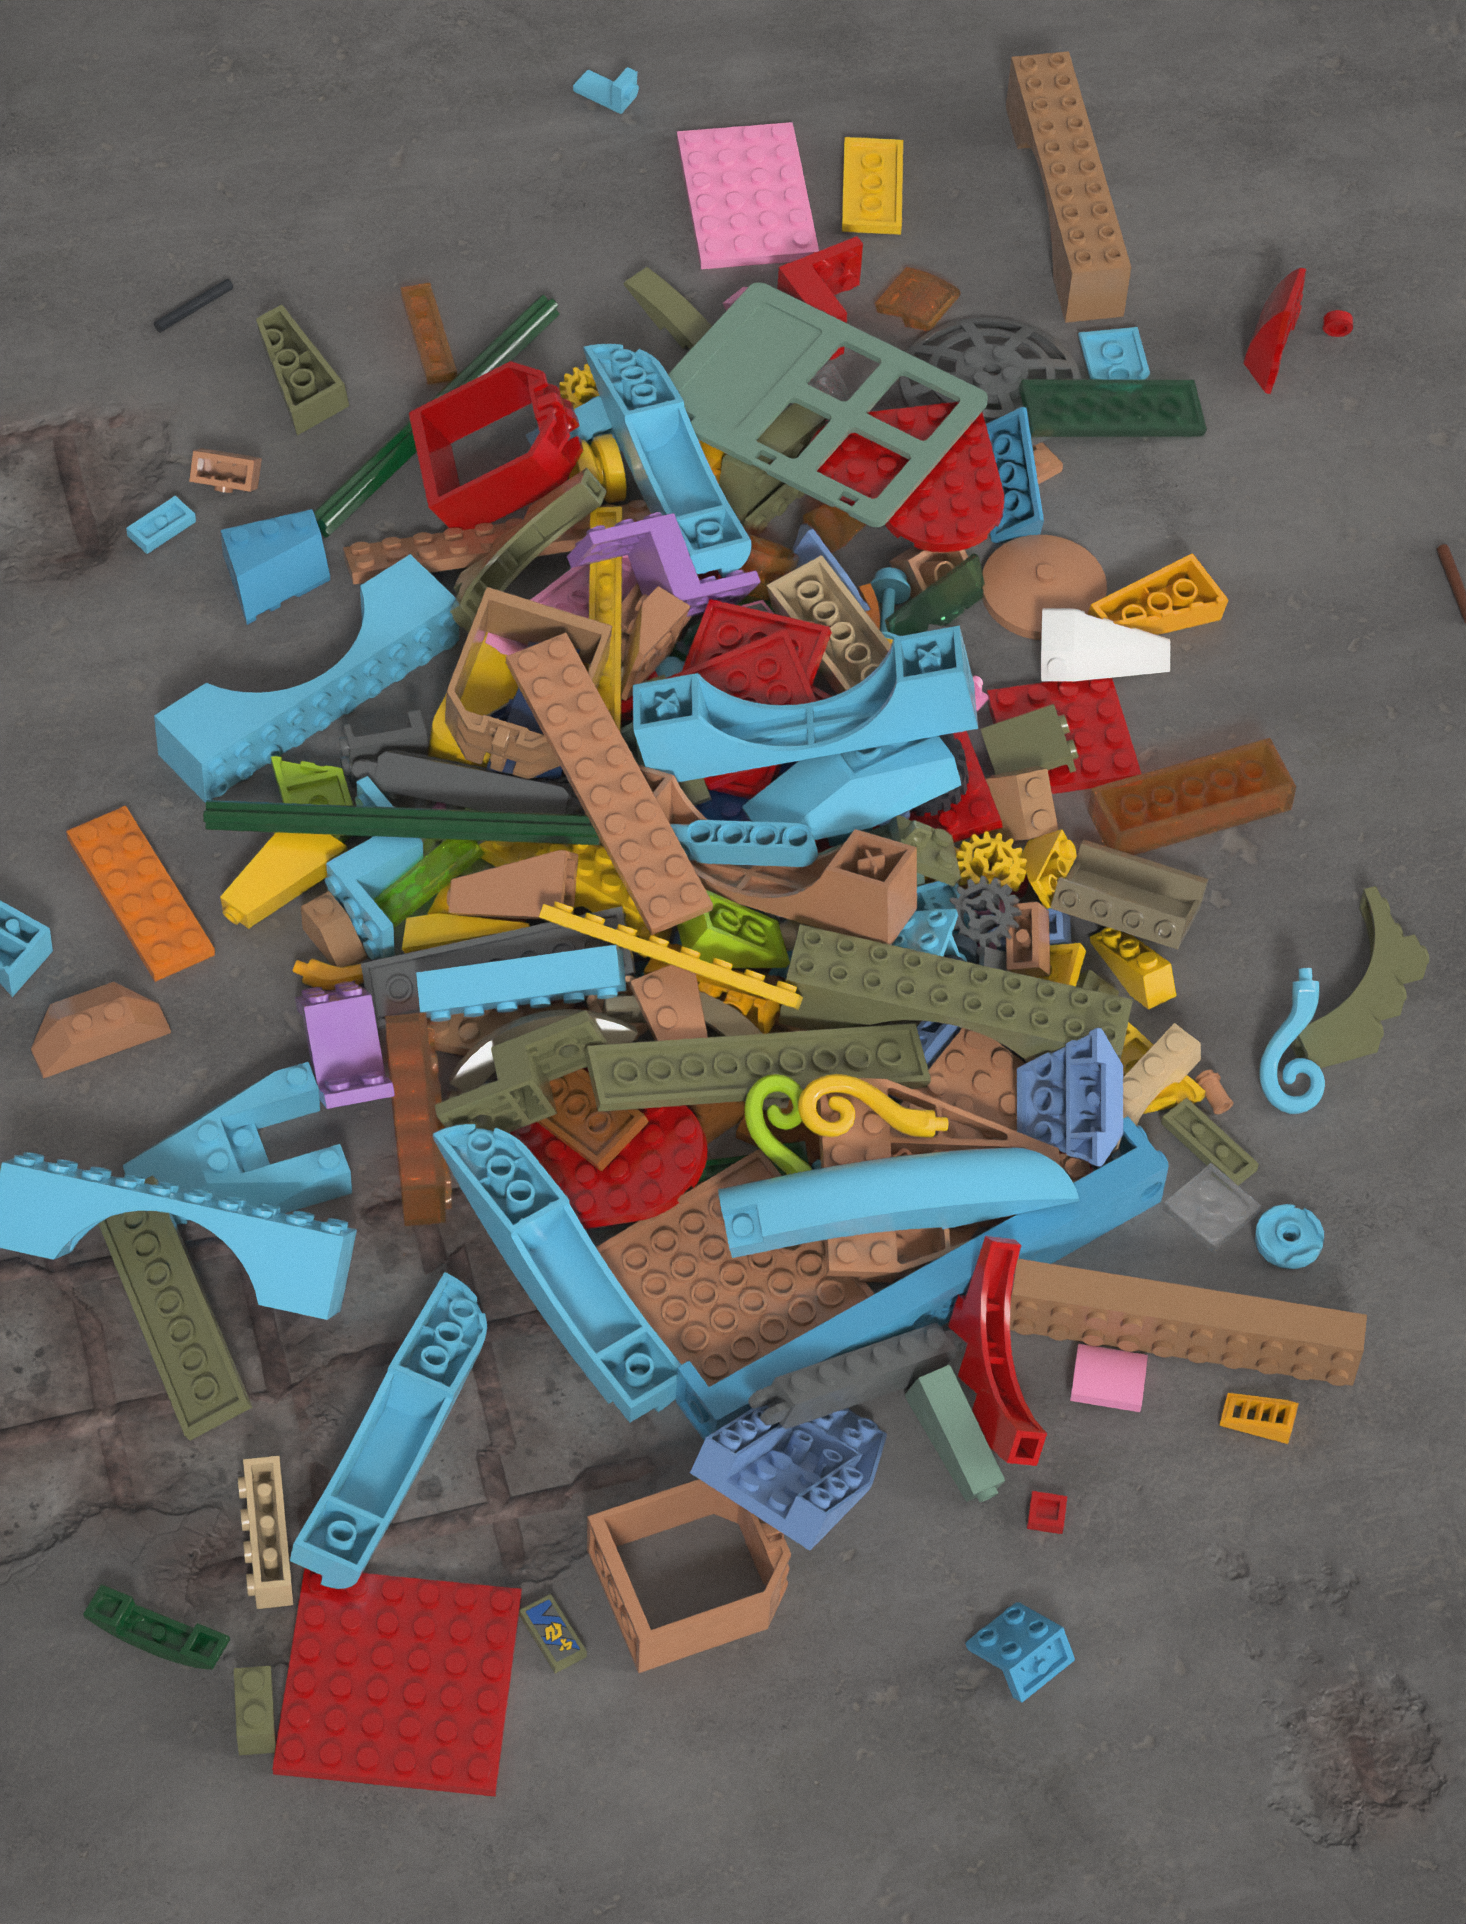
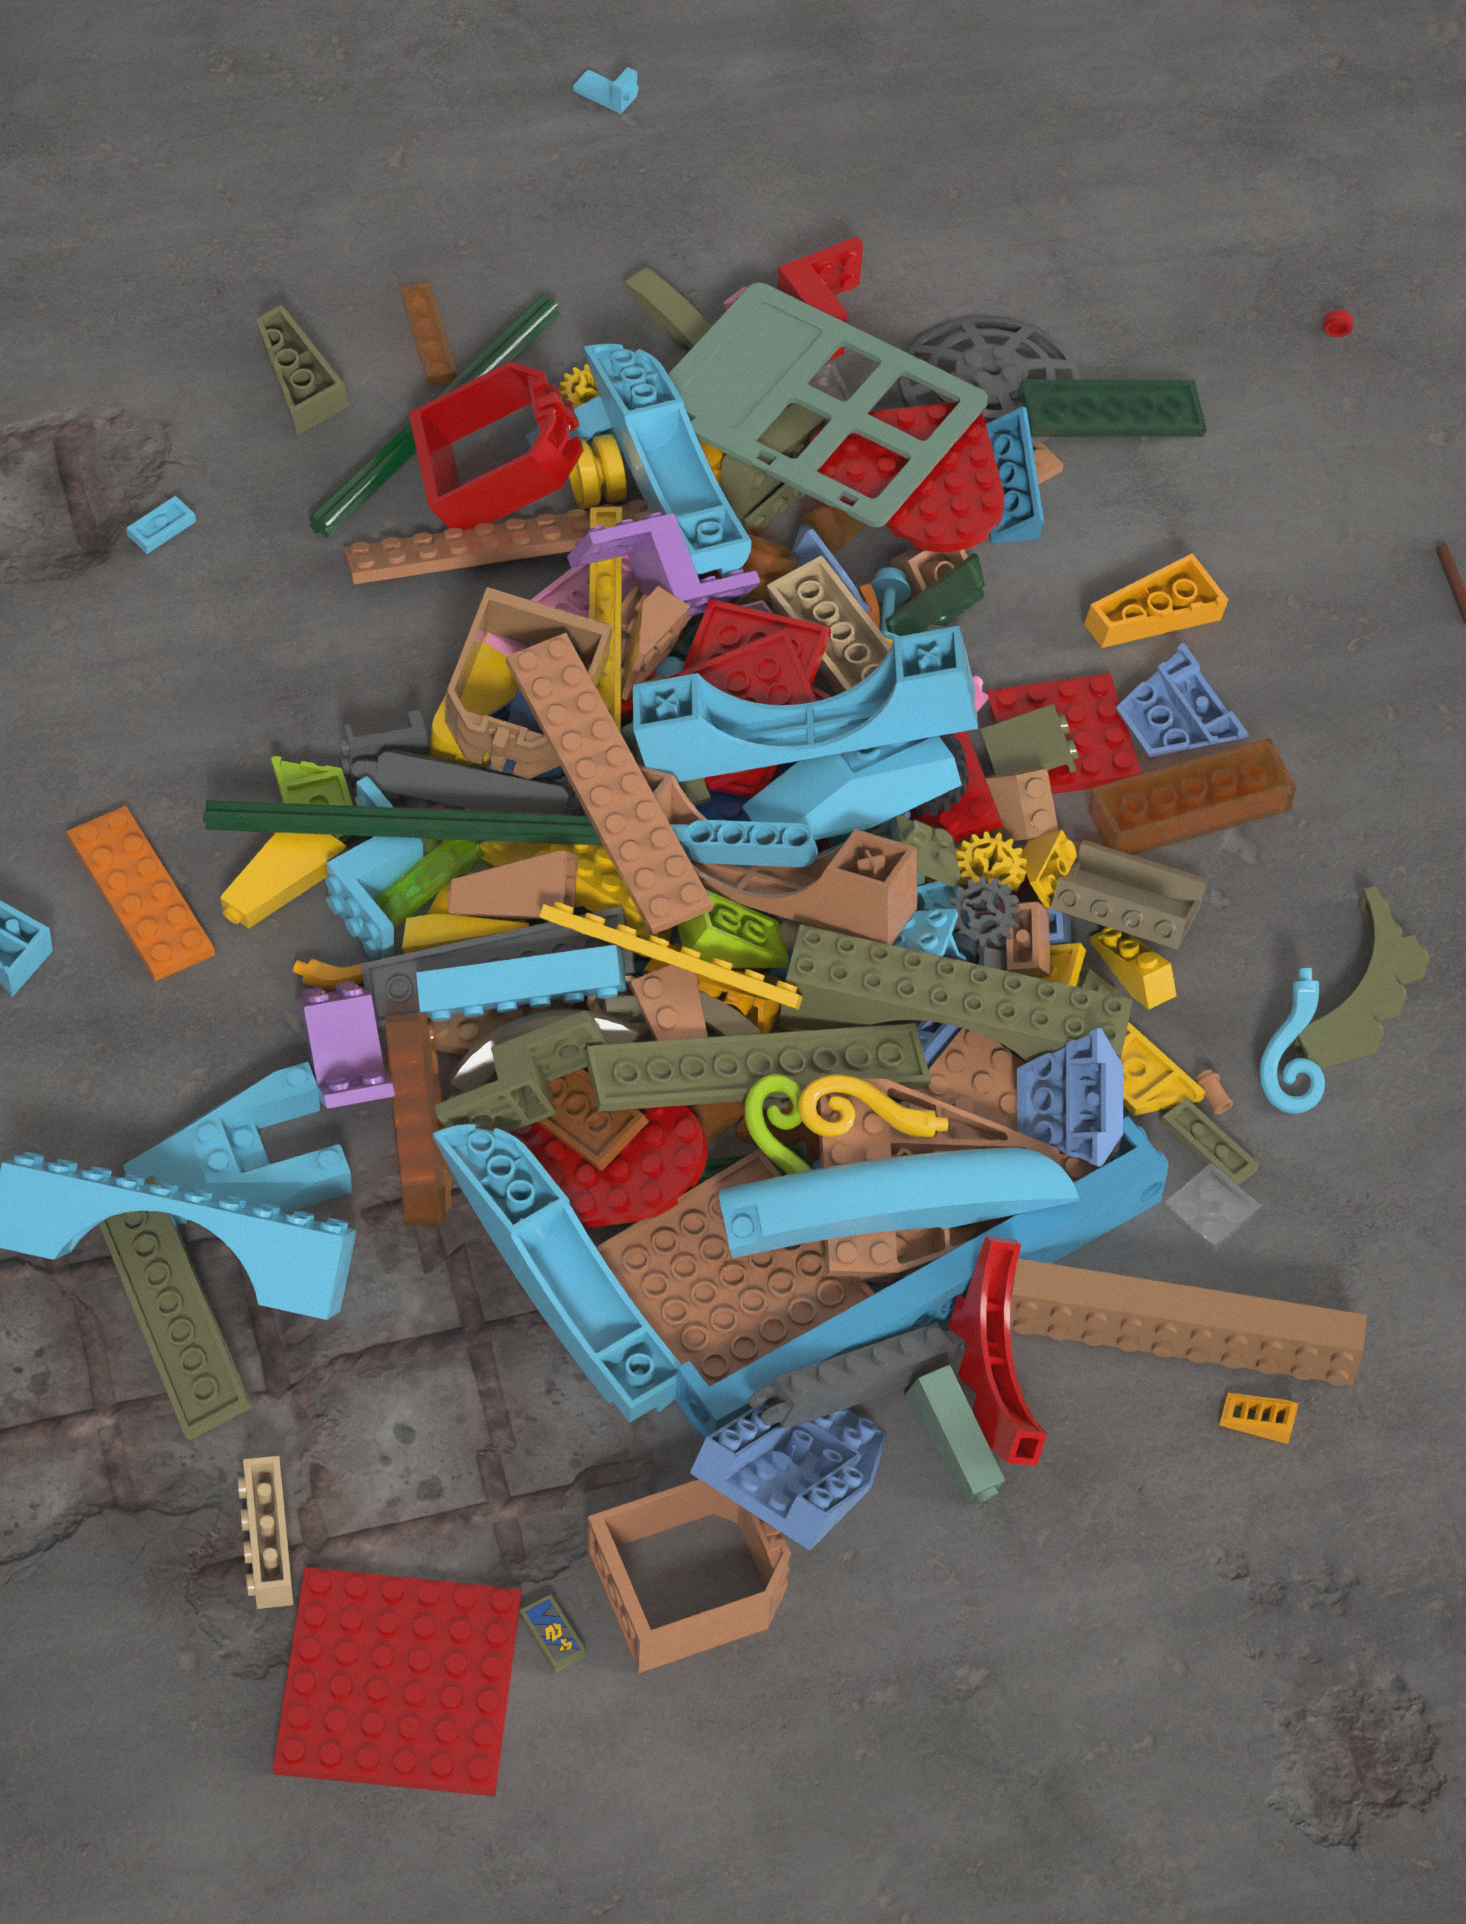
(95, 1027): nougat wedge -> none
(153, 1632): dark green slope -> none
(193, 305): black bar -> none
(225, 470): nougat brick -> none
(227, 735): medium azure arch -> none
(254, 1710): olive brick -> none
(274, 560): dark azure wedge -> none
(332, 931): medium nougat slope -> none
(393, 1436): medium azure slope -> none
(525, 541): olive arch -> none
(746, 195): bright pink plate -> none
(872, 185): yellow plate -> none
(917, 298): clear orange slope -> none
(1024, 1647): dark azure bracket -> none
(1037, 575): nougat dish -> none
(1047, 1512): red tile -> none
(1086, 238): medium nougat arch -> none
(1093, 648): white wedge -> none
(1109, 1378): bright pink slope -> none
(1114, 354): medium azure tile -> none
(1162, 1065): tan arch -> none
(1178, 709): none -> medium blue wedge
(1273, 328): red wedge -> none
(1294, 1223): medium azure plate -> none

